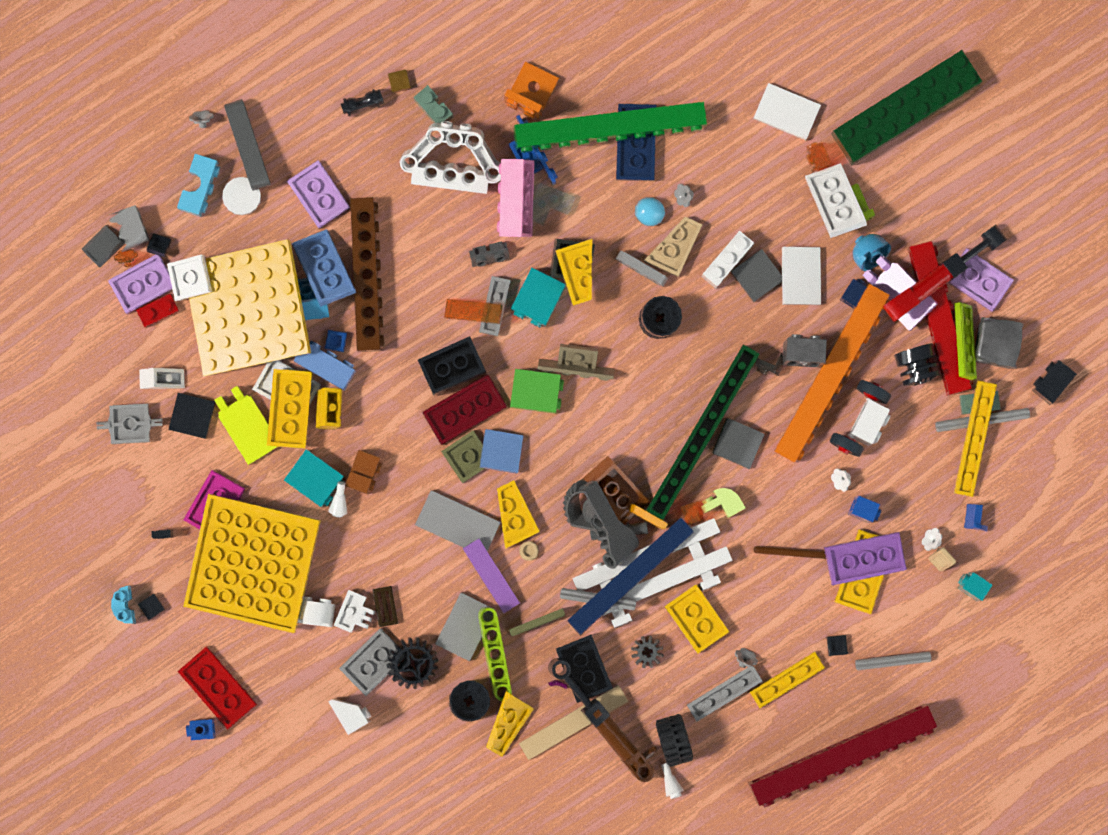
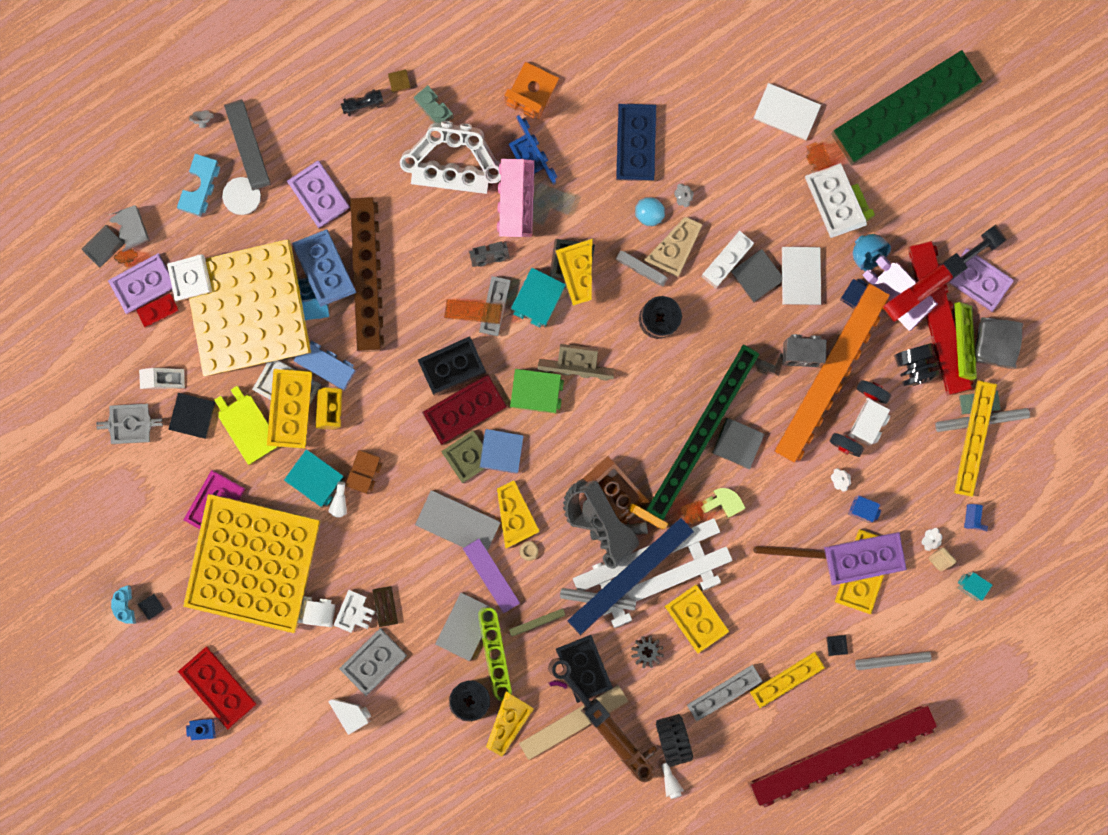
(158, 245): black tile -> none
(161, 534): black tile -> none
(336, 341): blue tile -> none
(419, 660): black gear -> none
(610, 126): green brick -> none
(745, 658): light grey plant -> none
(1053, 382): black brick -> none

